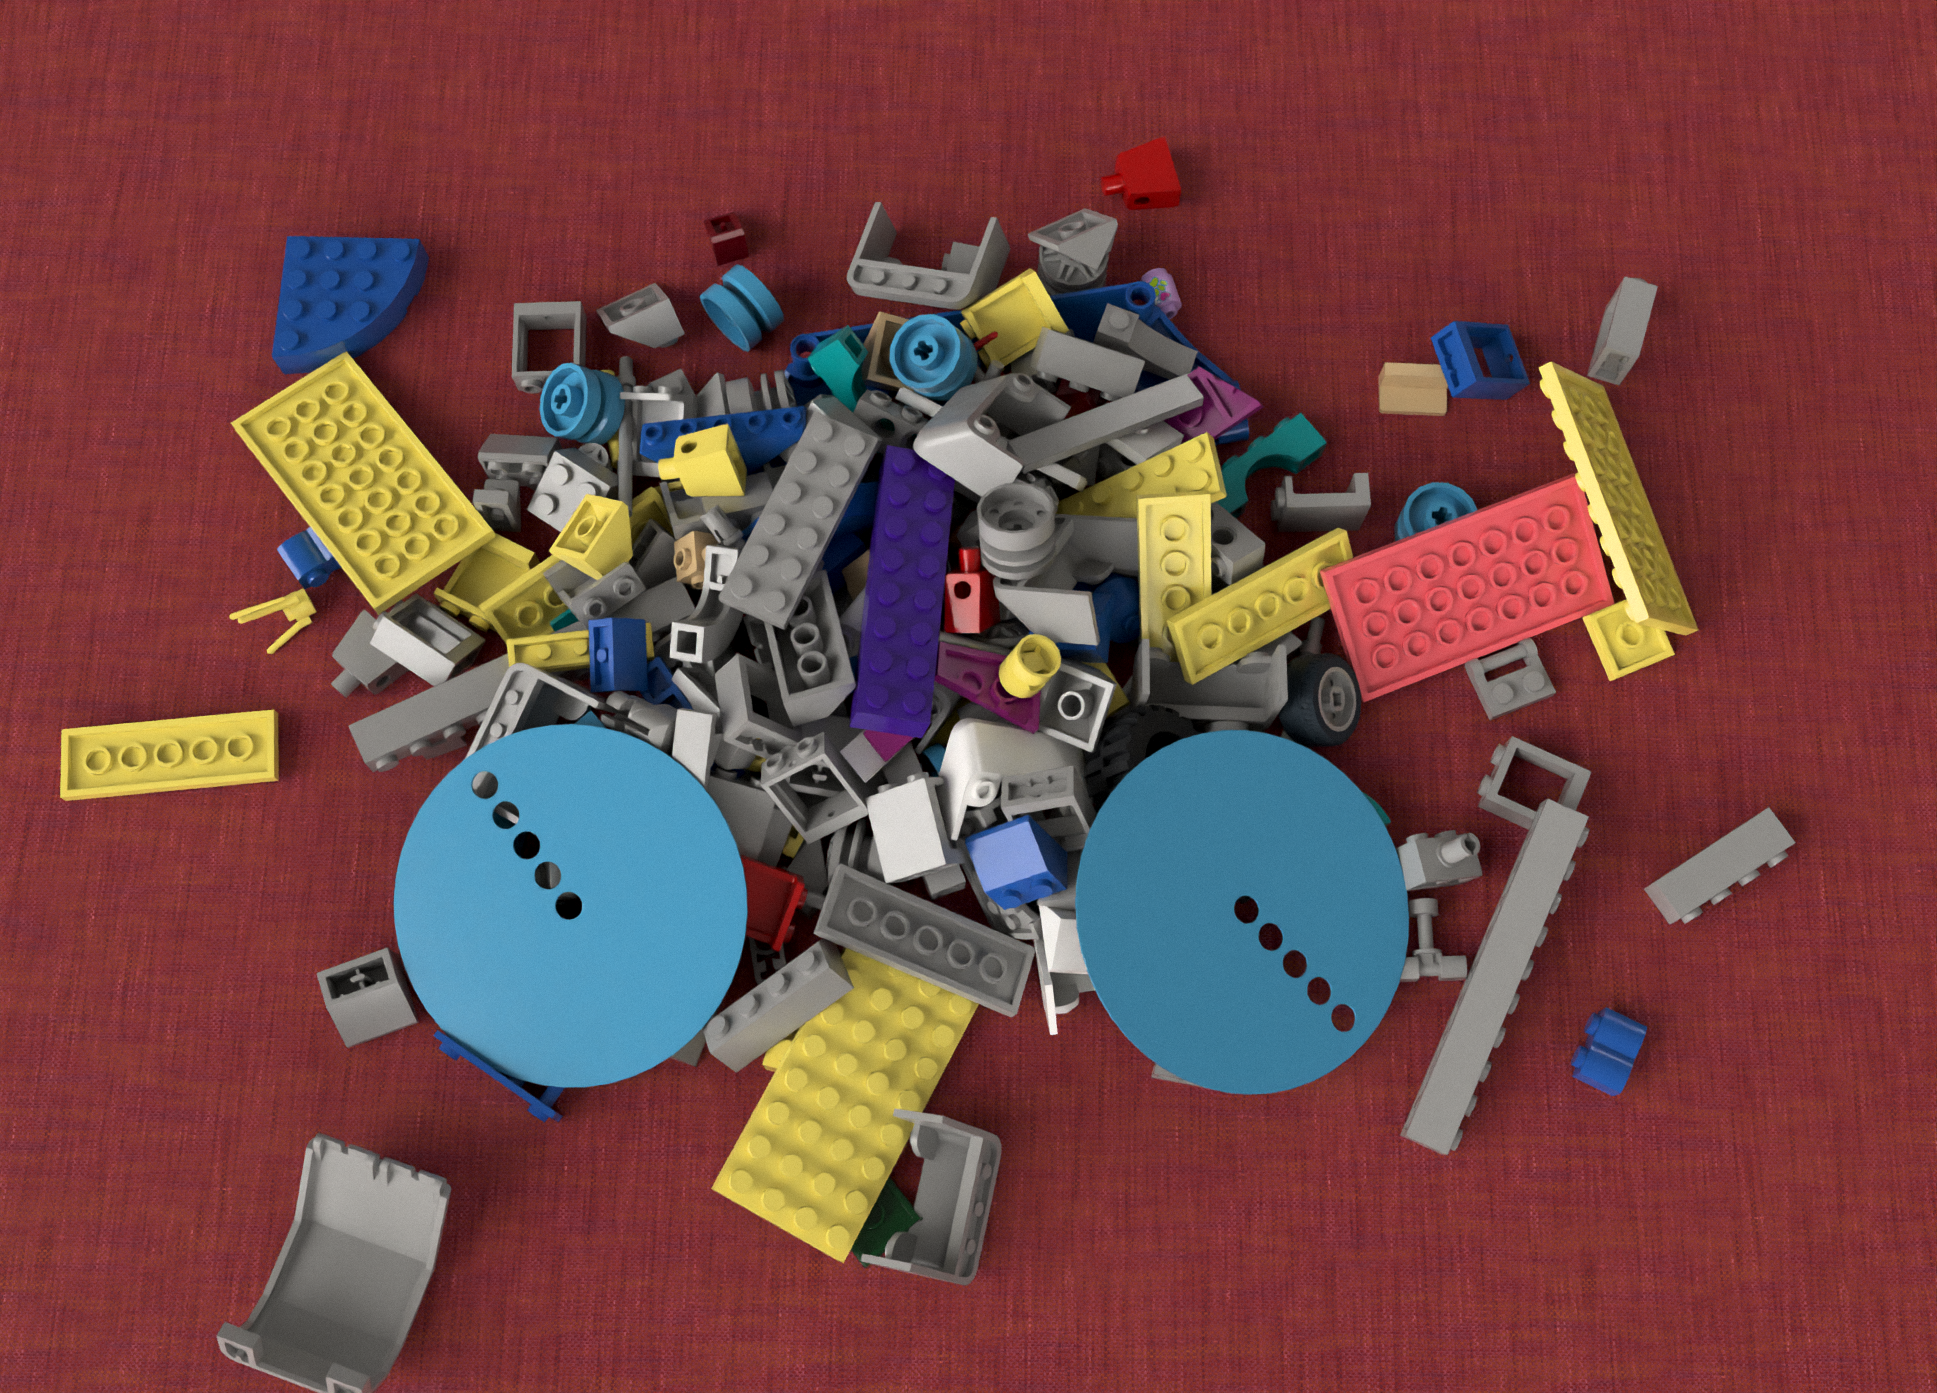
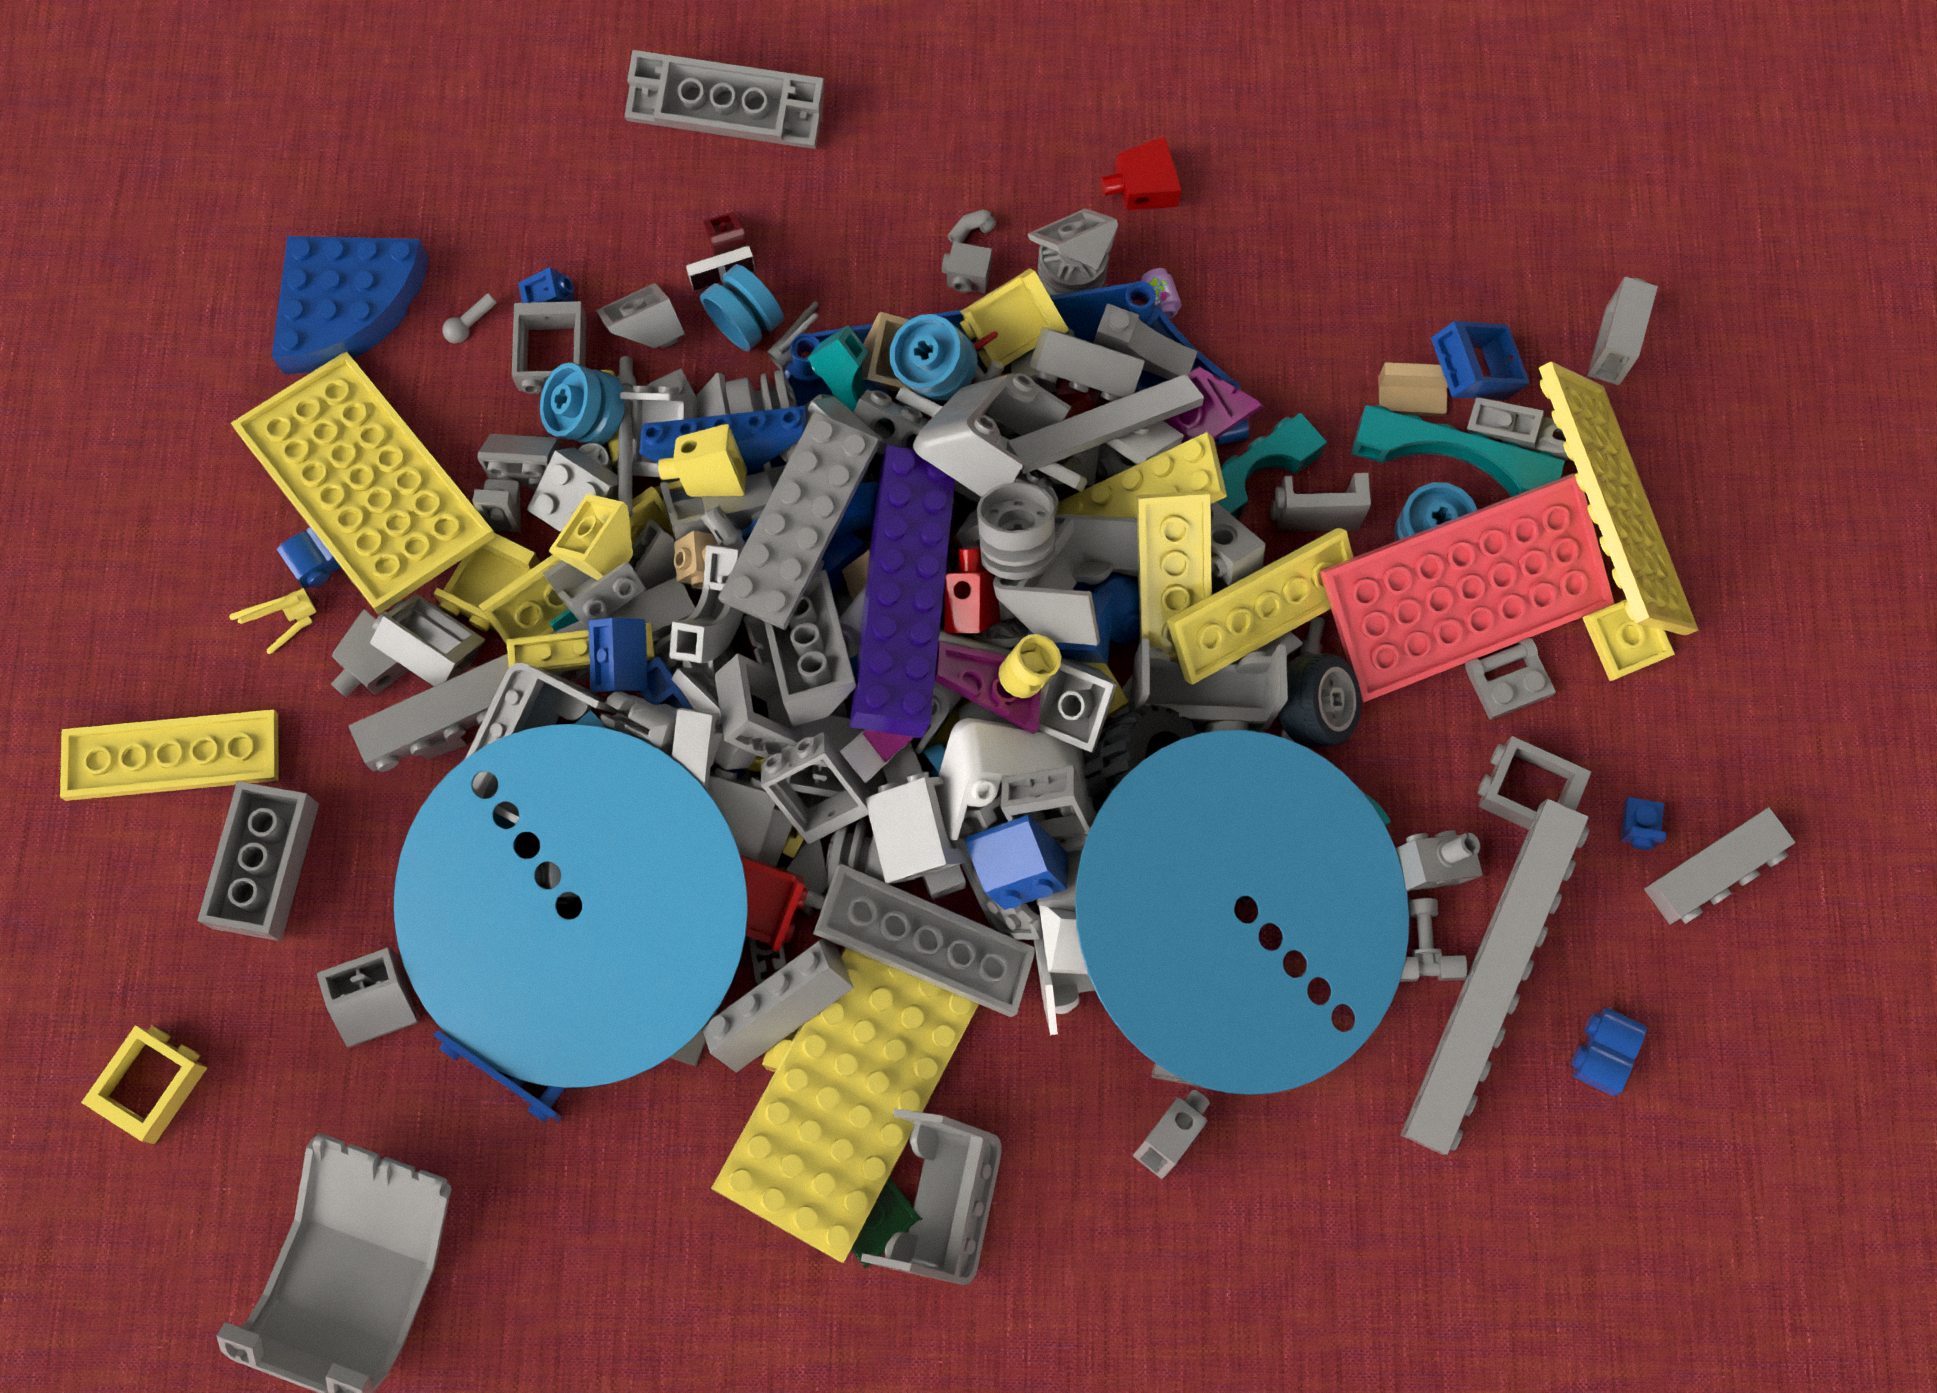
(152, 1127): none -> light yellow window
(258, 861): none -> light grey brick
(457, 329): none -> light grey bar
(547, 287): none -> blue bracket
(711, 270): none -> tile
(724, 99): none -> light grey slope
(780, 351): none -> light grey plant
(887, 278): light grey windscreen -> none
(970, 222): none -> light grey arm
(1168, 1141): none -> light grey torso
(1390, 435): none -> teal arch
(1517, 425): none -> light grey plate
(1642, 823): none -> blue bracket

